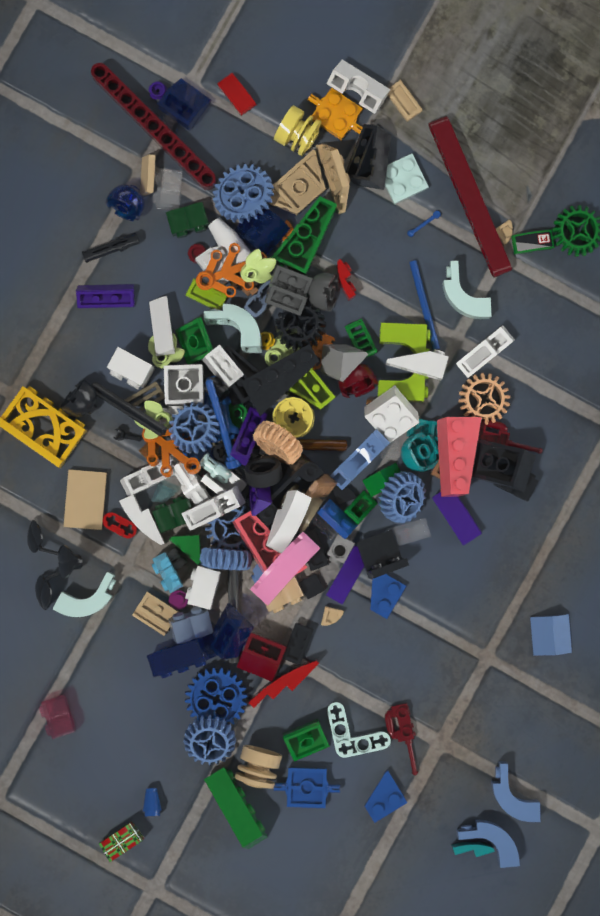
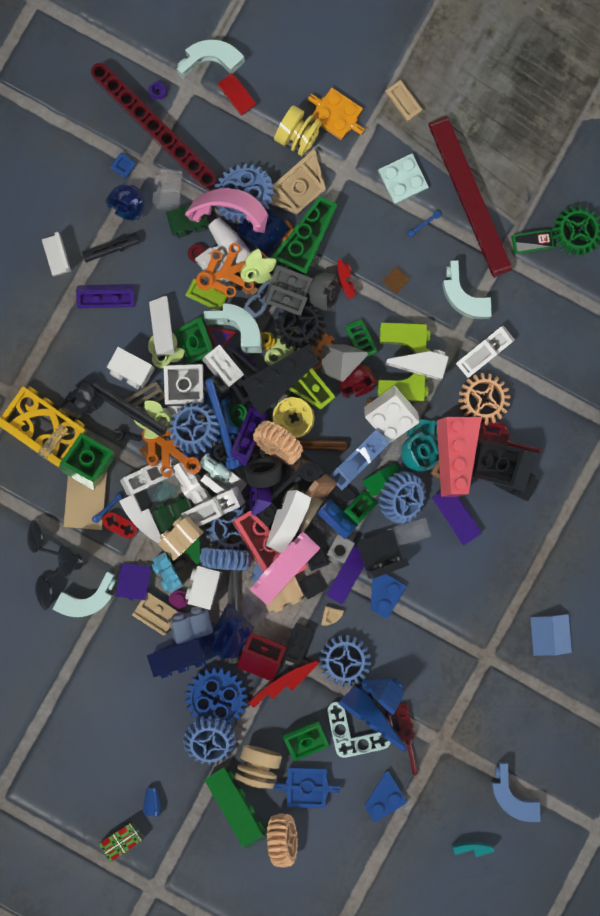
(53, 441): none -> clear axle
(56, 255): none -> white panel
(58, 717): clear pink brick -> none
(87, 461): none -> green brick
(96, 518): none -> blue hinge
(123, 165): none -> blue tile
(133, 581): none -> dark purple piece
(147, 174): tan tile -> none
(180, 538): none -> tan brick
(183, 103): clear blue slope -> none
(210, 50): none -> light aqua arch
(222, 338): none -> piece
(230, 199): none -> bright pink windscreen
(282, 840): none -> light nougat gear
(335, 174): tan wing -> none
(347, 644): none -> medium blue gear
(348, 77): white arch -> none
(365, 708): none -> blue wedge
(370, 158): black wedge -> none
(385, 691): none -> blue wedge
(395, 280): none -> clear orange tile
(424, 304): blue axle -> none
(505, 232): tan tile -> none
(506, 848): medium blue arch -> none

